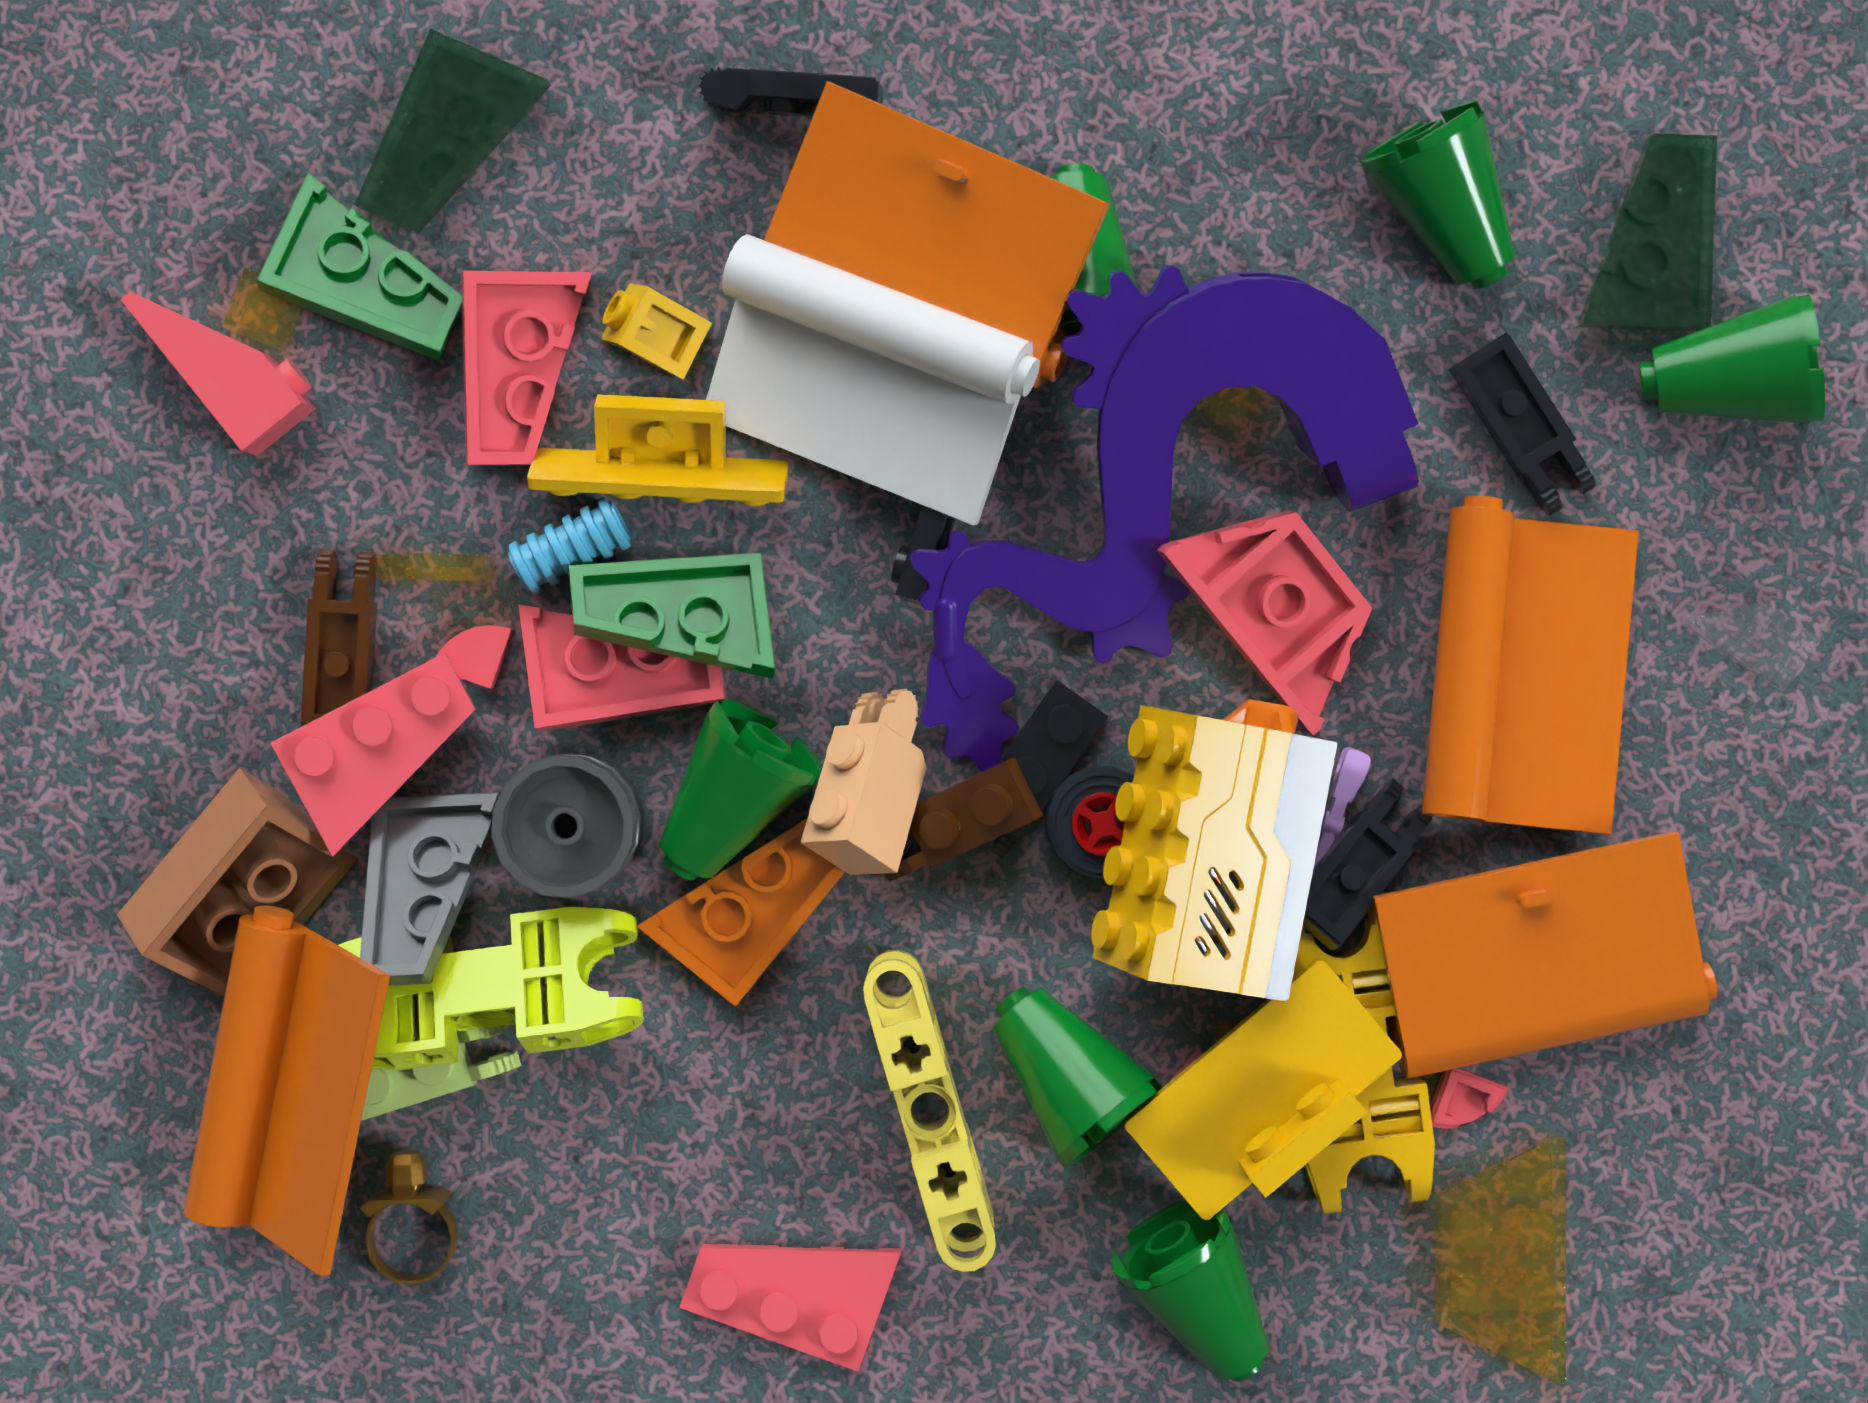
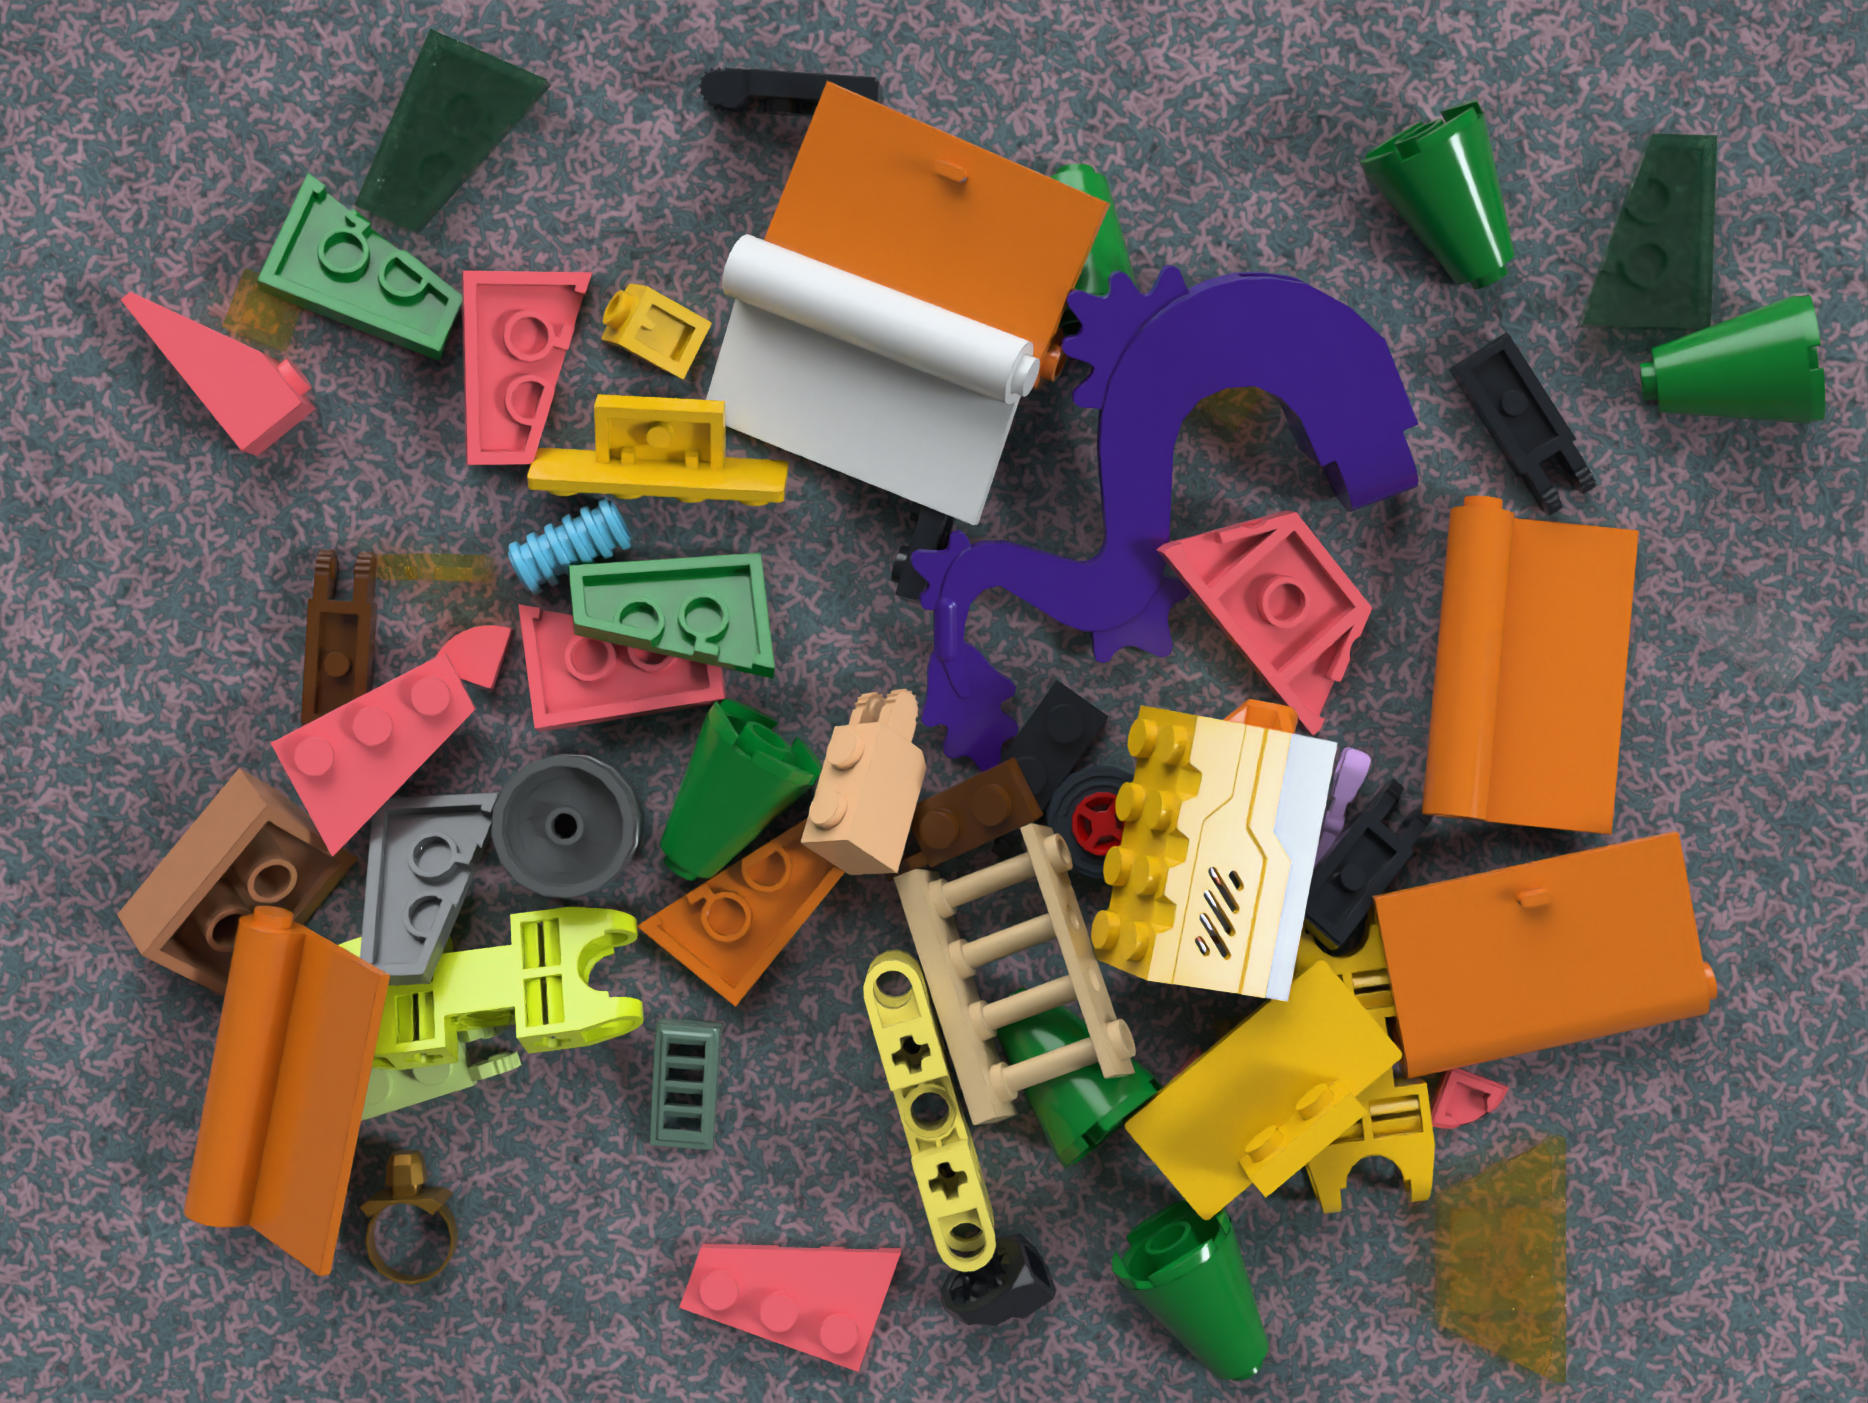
(689, 1033): none -> sand green slope
(952, 962): none -> tan fence
(1007, 1287): none -> black rock

